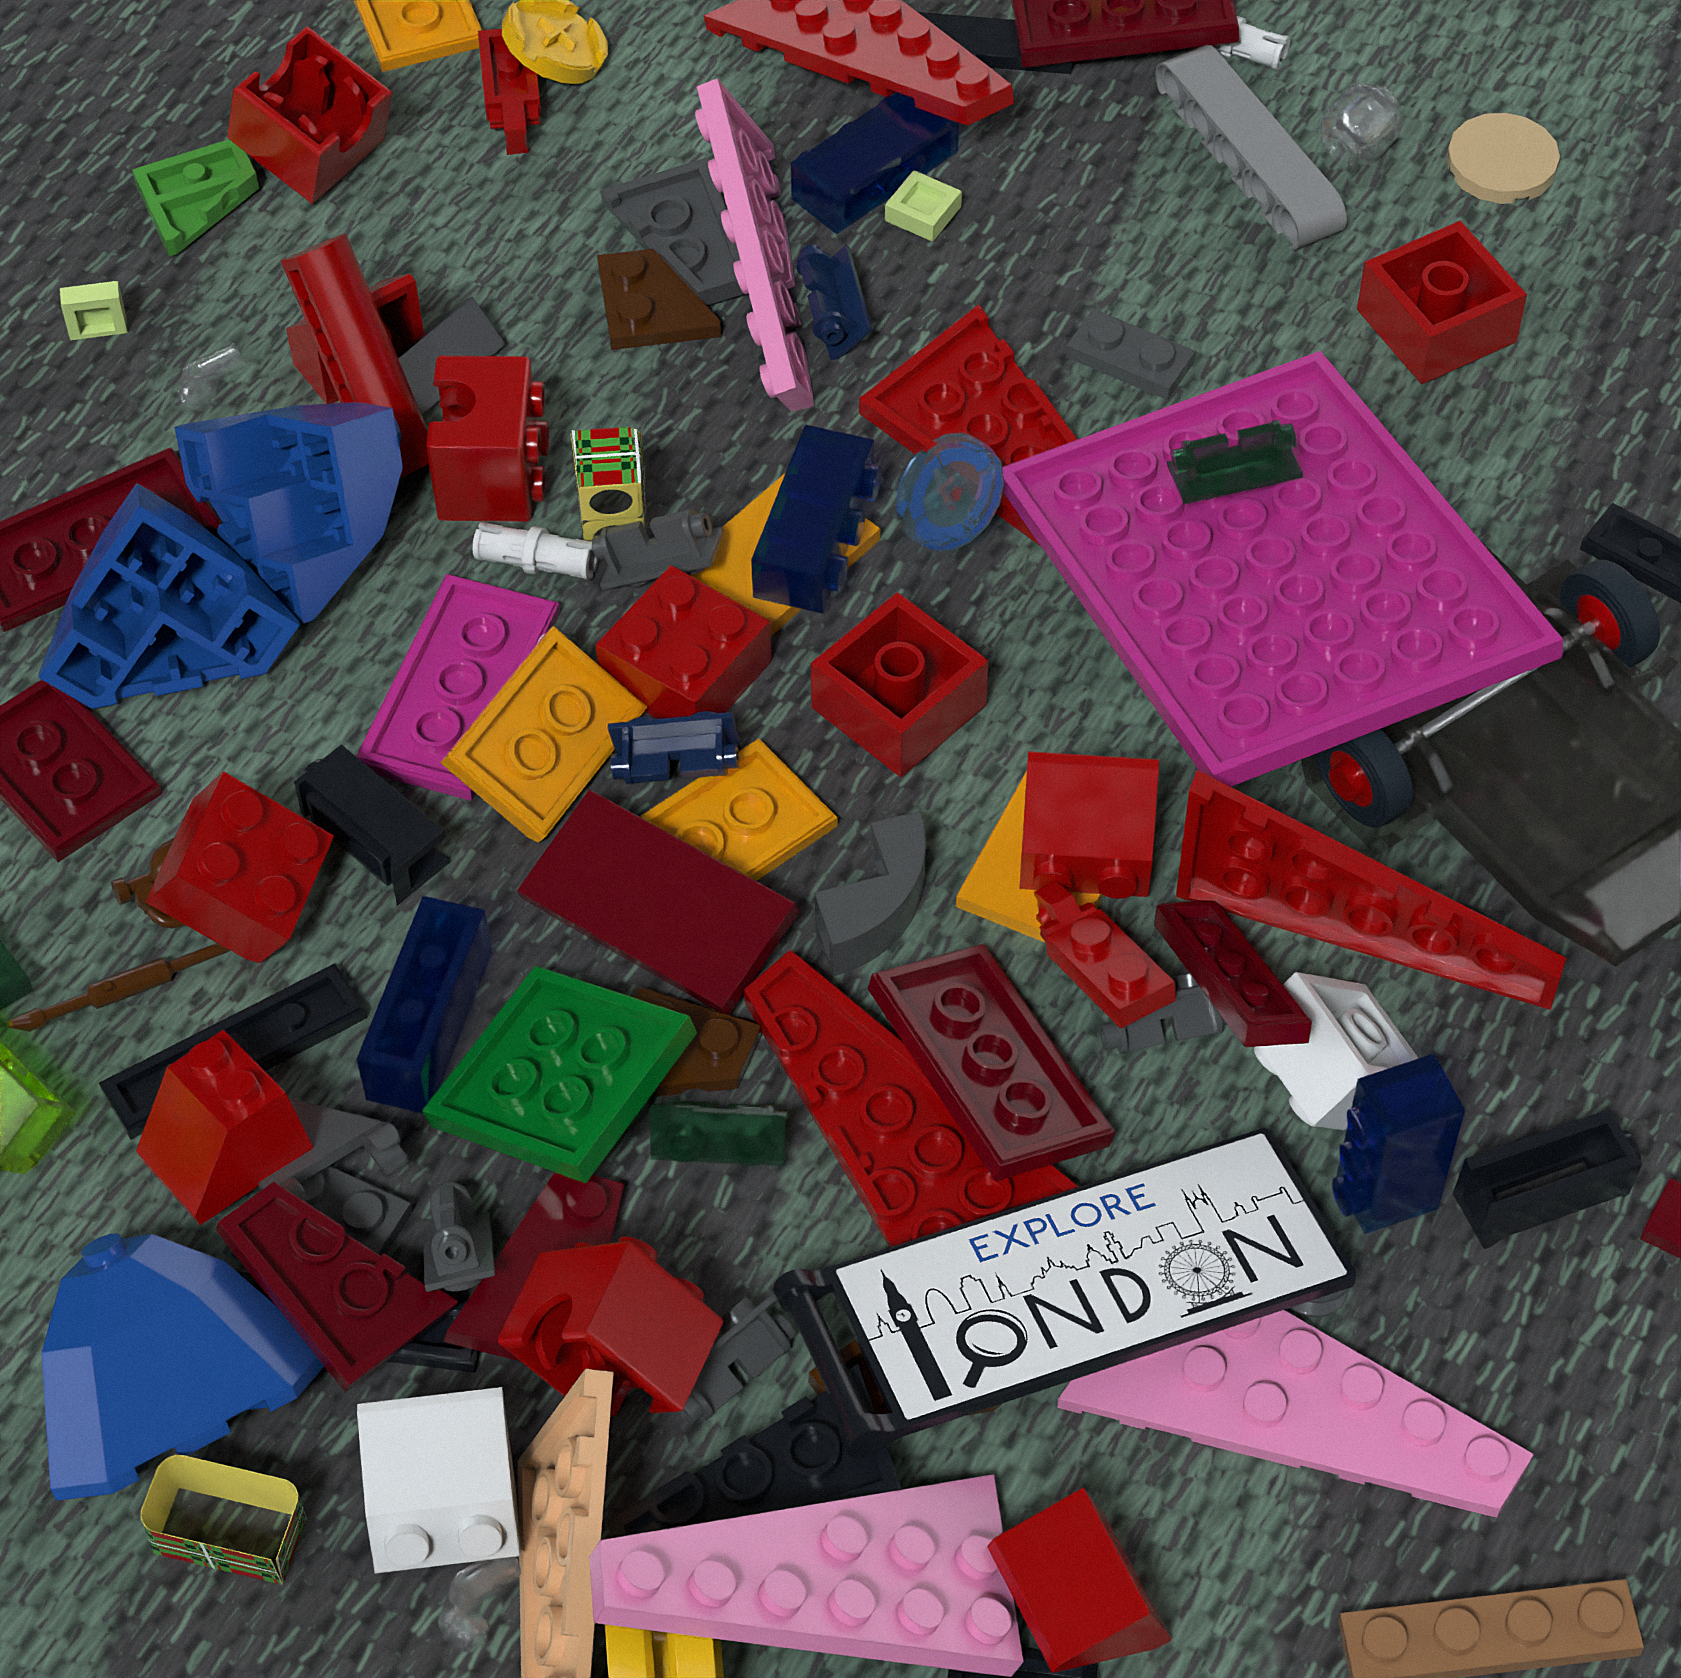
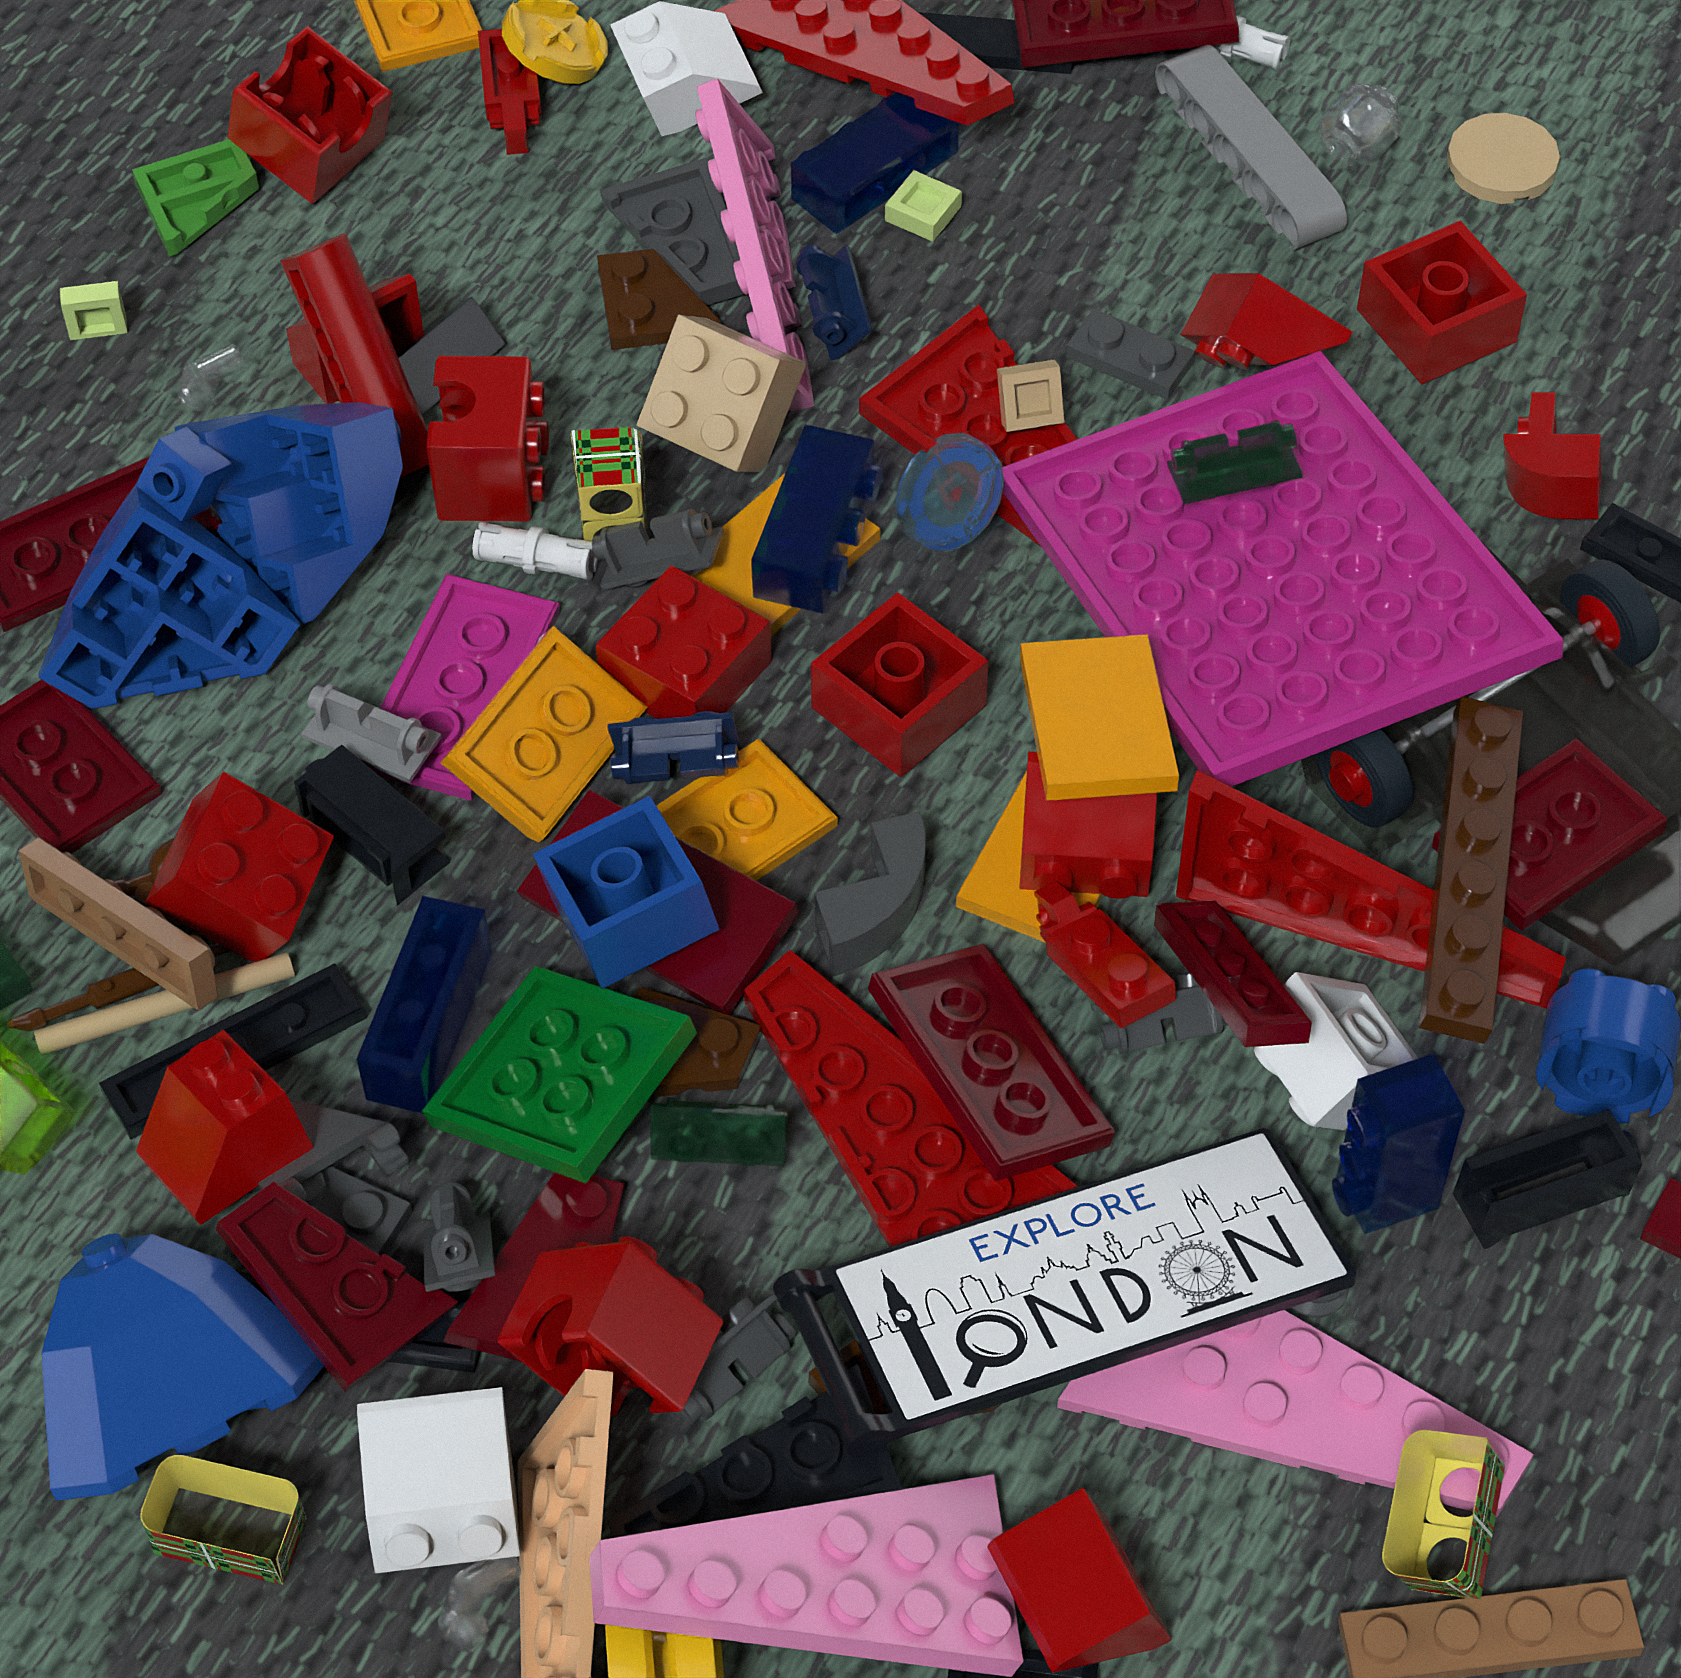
(120, 923): none -> medium nougat plate
(158, 1005): none -> tan bar
(183, 474): none -> blue plate
(369, 732): none -> light grey hinge
(626, 891): none -> blue brick
(677, 50): none -> white slope
(721, 394): none -> tan brick
(1030, 395): none -> tan tile
(1098, 717): none -> light orange tile
(1257, 322): none -> red slope
(1423, 1466): none -> light yellow piece
(1471, 871): none -> reddish brown plate
(1552, 471): none -> red brick
(1570, 829): none -> dark red tile
(1609, 1046): none -> blue brick

